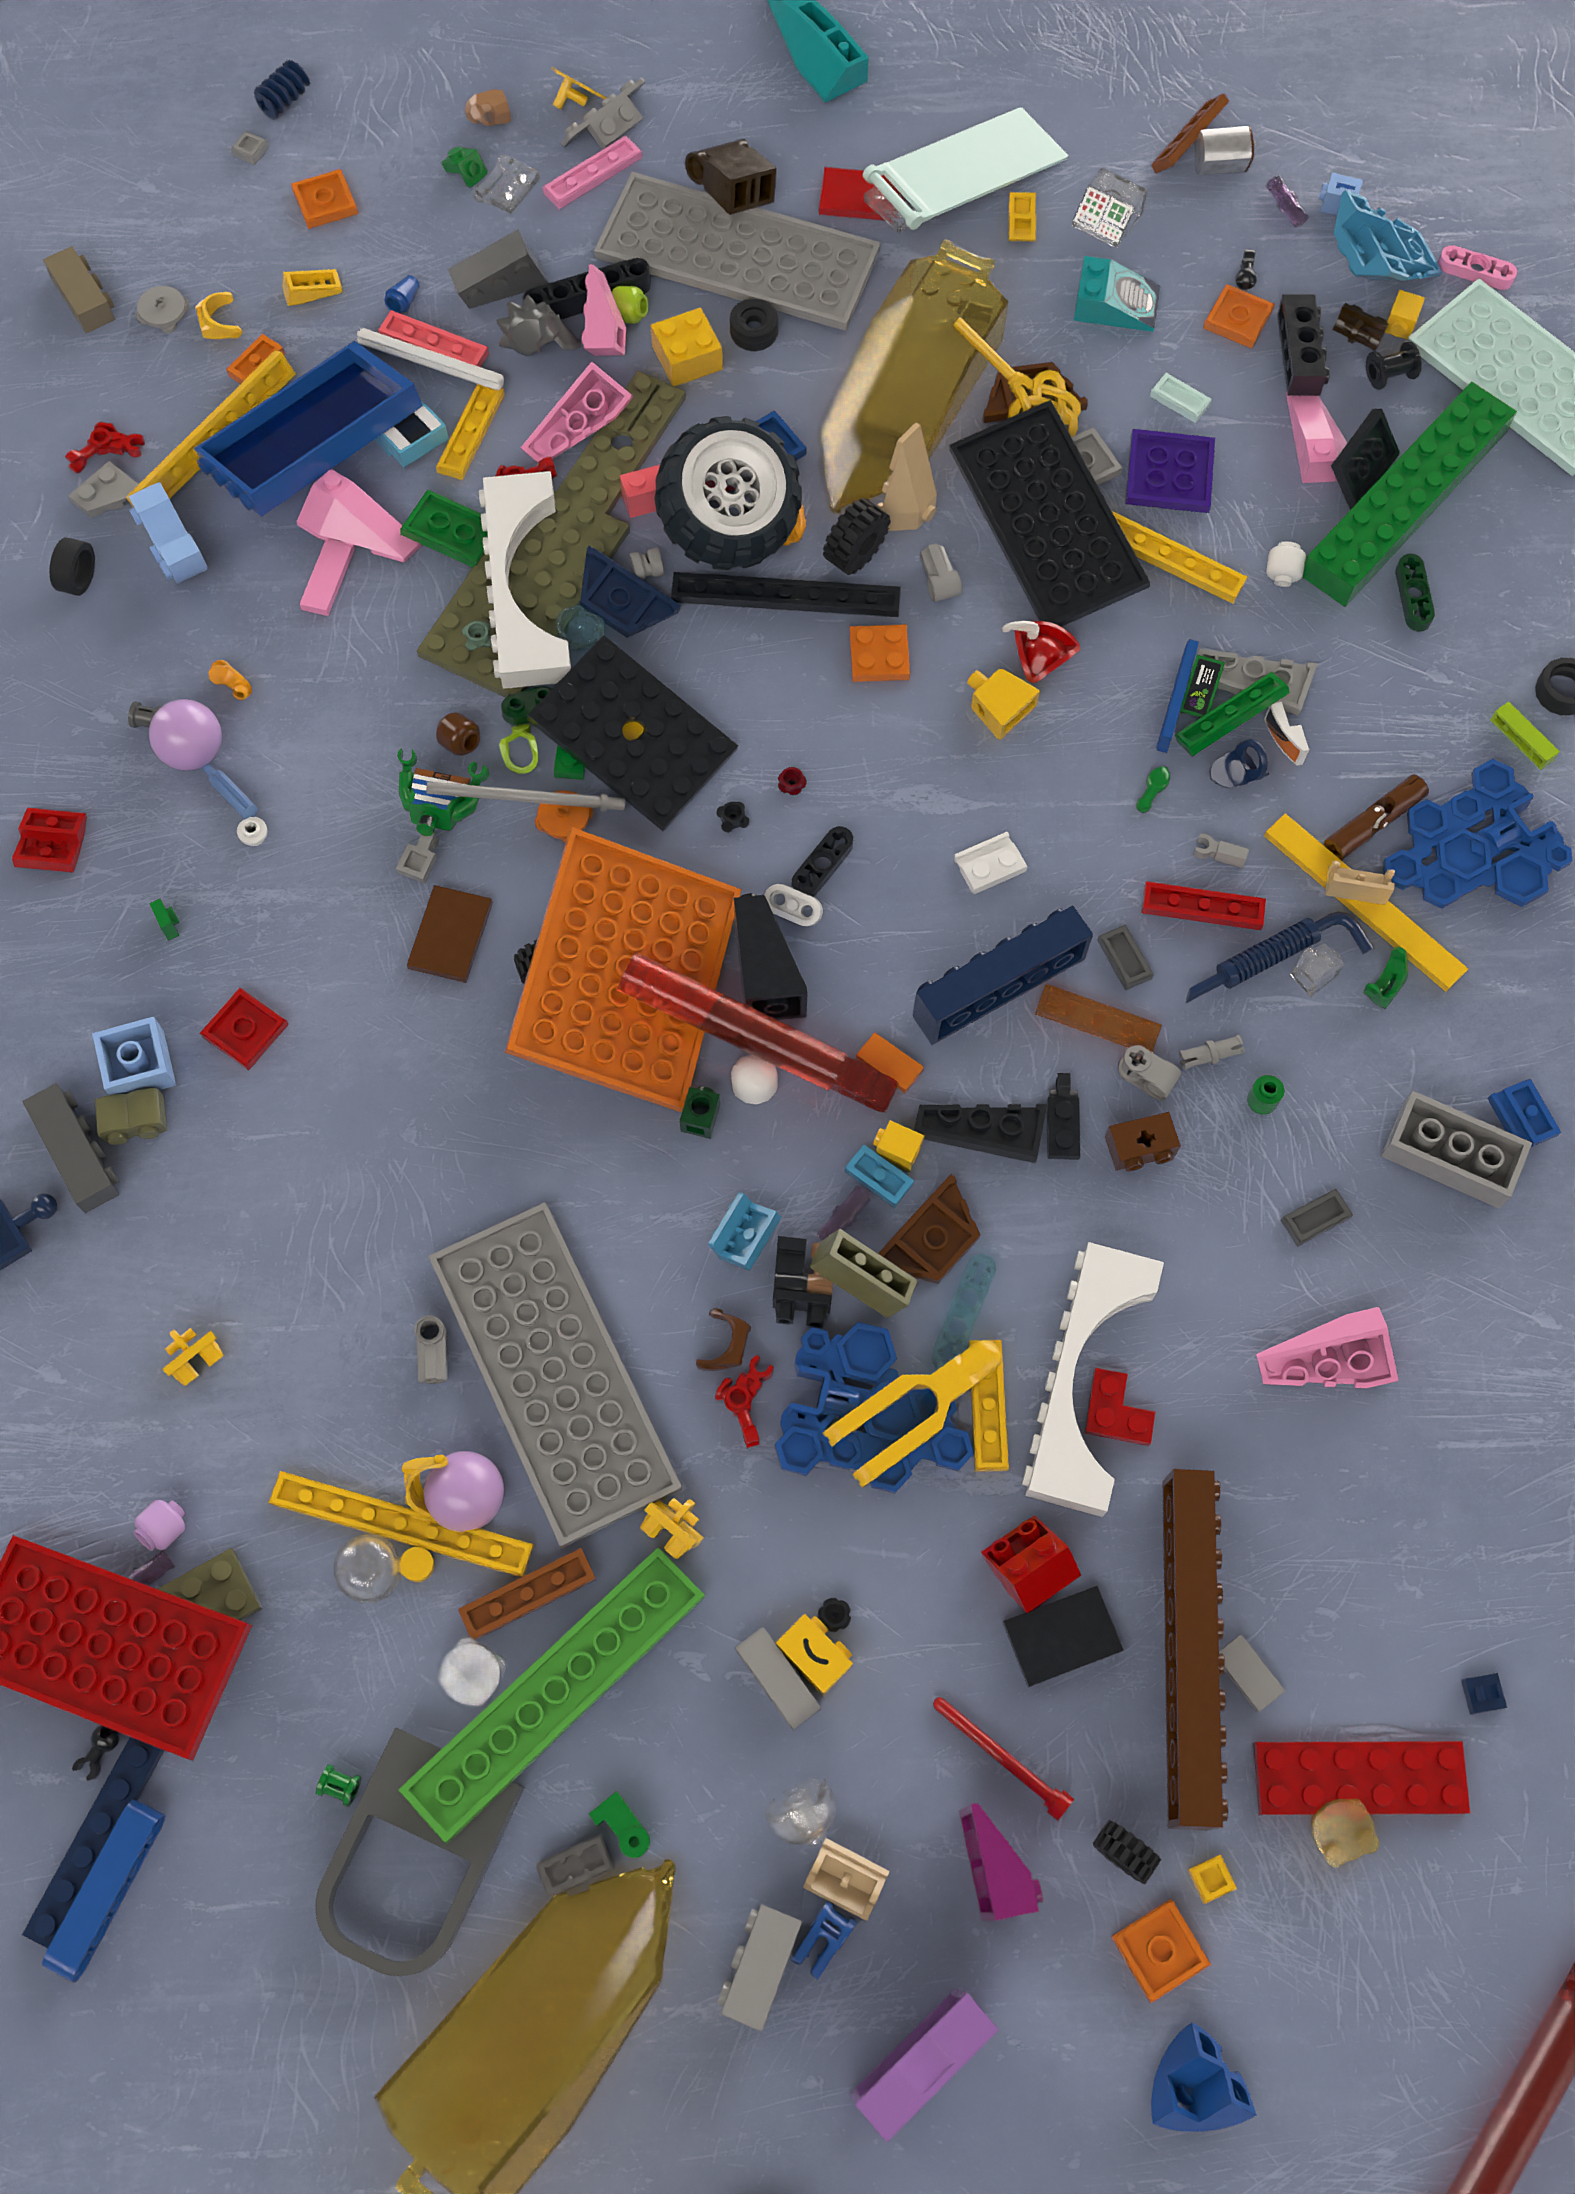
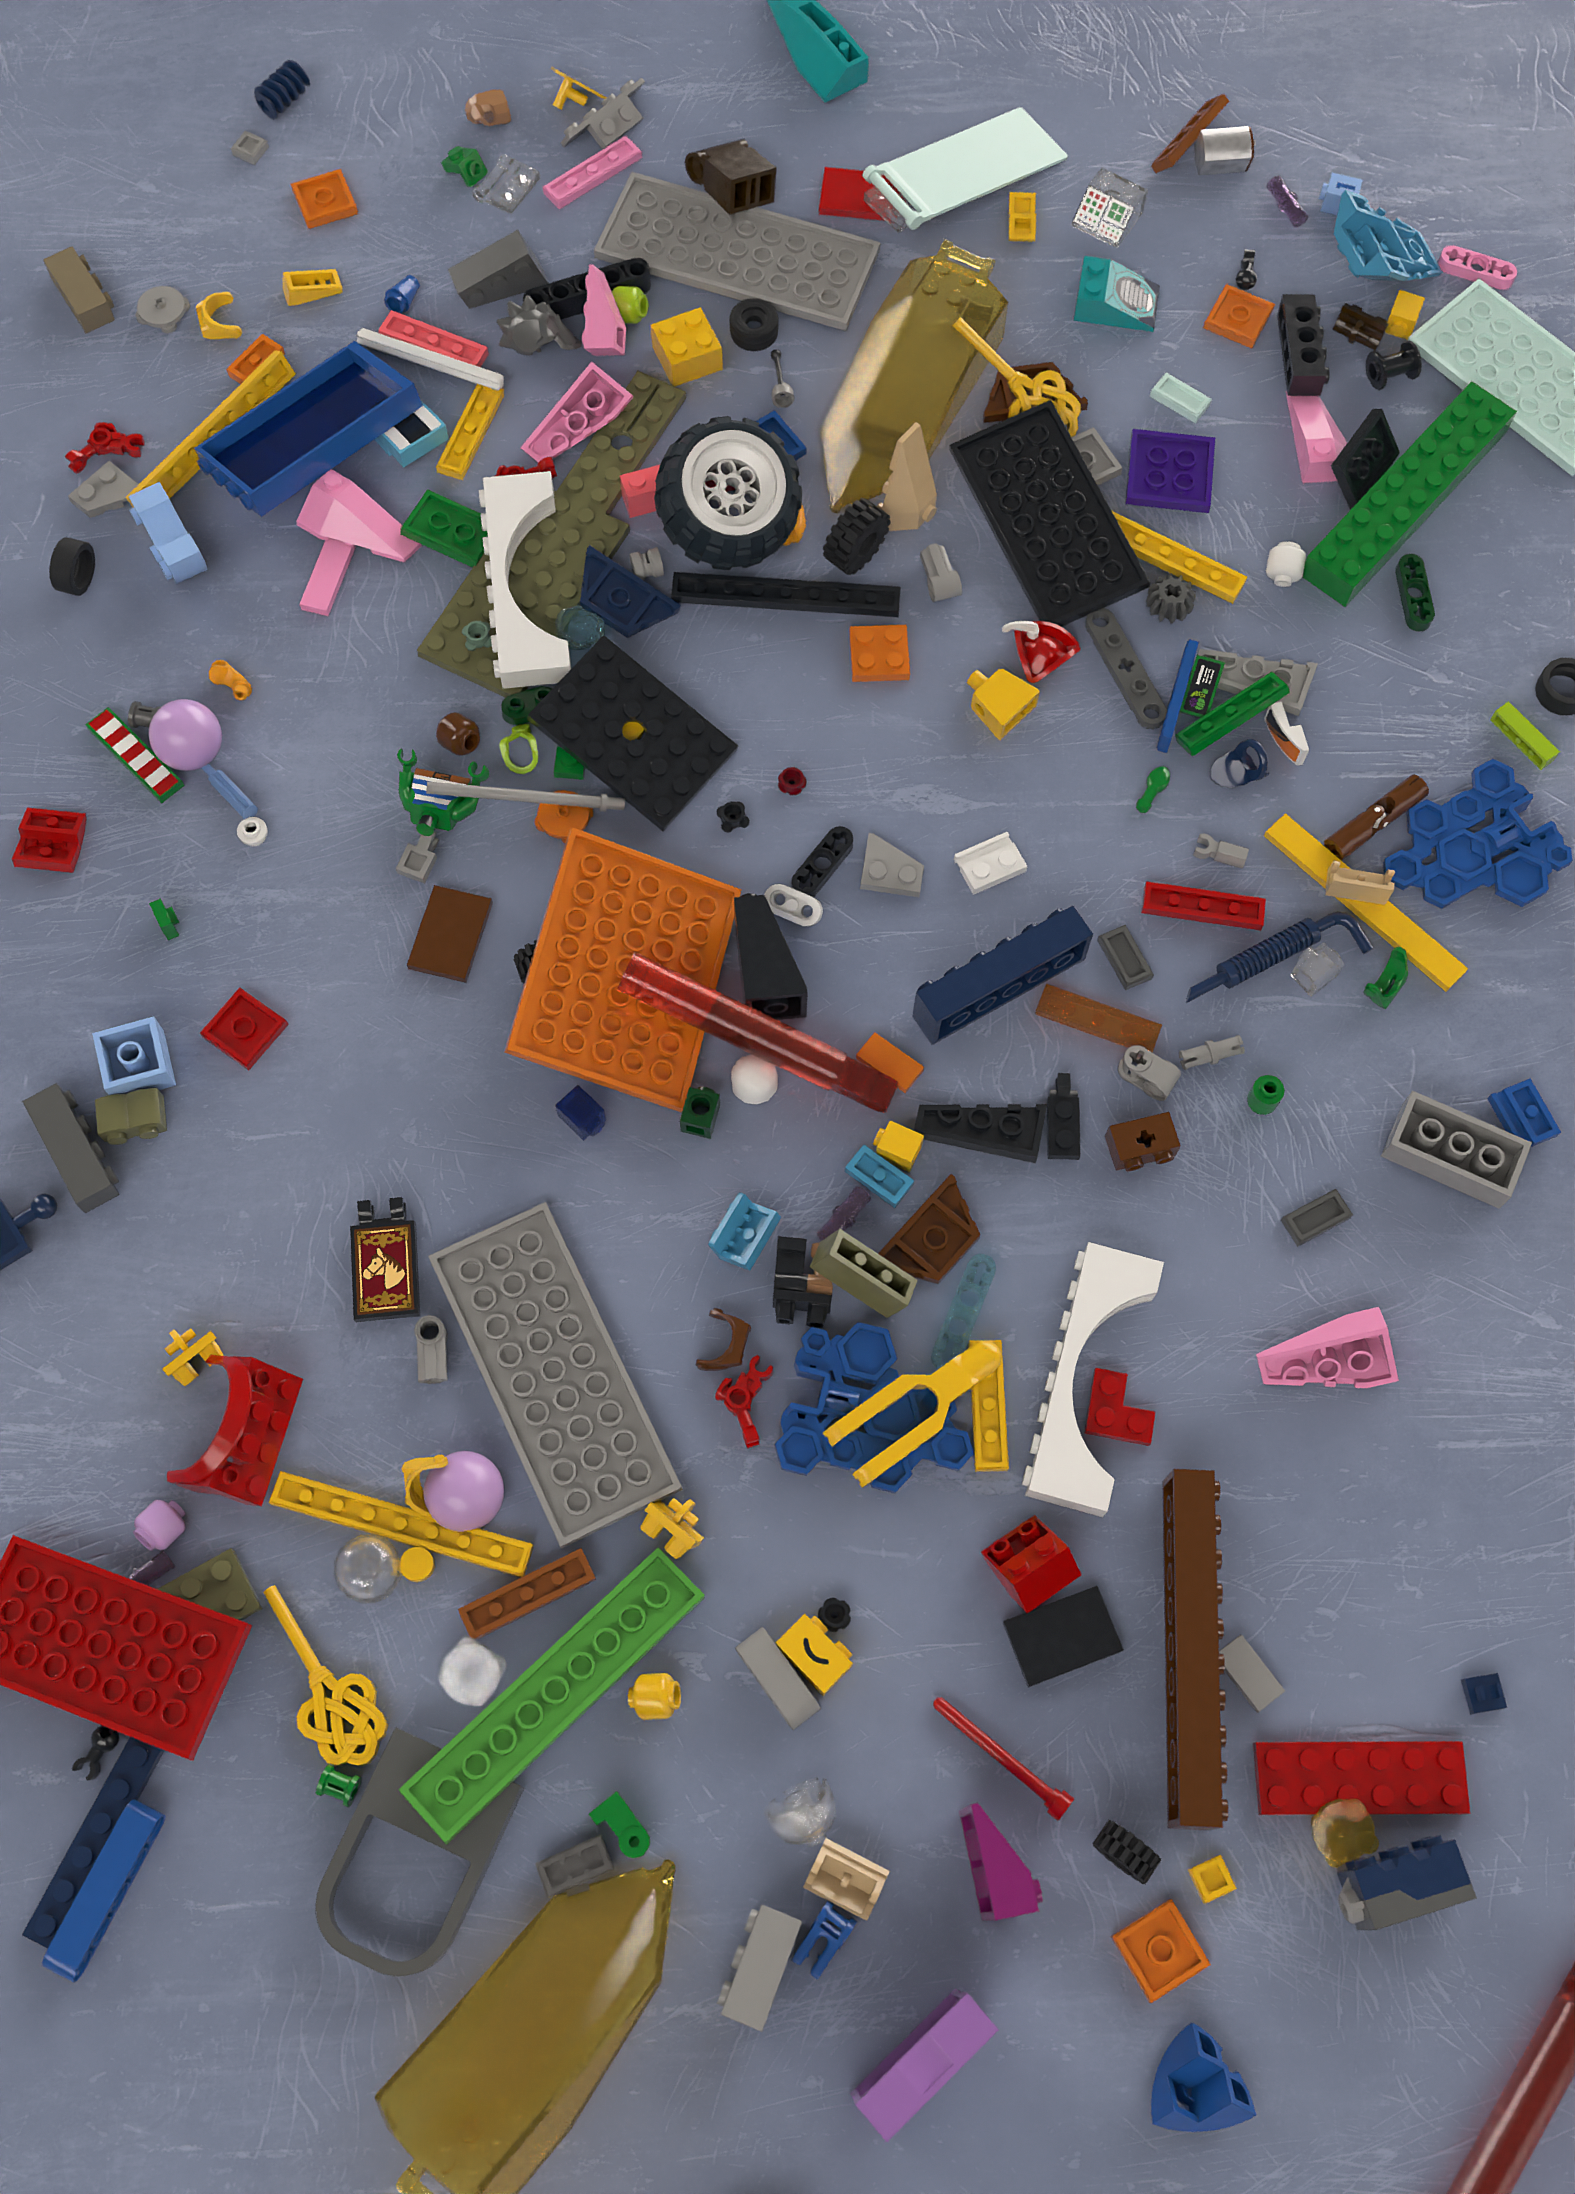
(135, 755): none -> tile
(248, 1432): none -> red piece
(363, 1732): none -> yellow piece
(384, 1264): none -> tile
(581, 1113): none -> clear blue brick
(654, 1696): none -> yellow head
(781, 388): none -> light grey hinge
(890, 869): none -> light grey wing
(1133, 685): none -> dark grey piece
(1170, 598): none -> dark grey gear
(1404, 1883): none -> dark blue piece

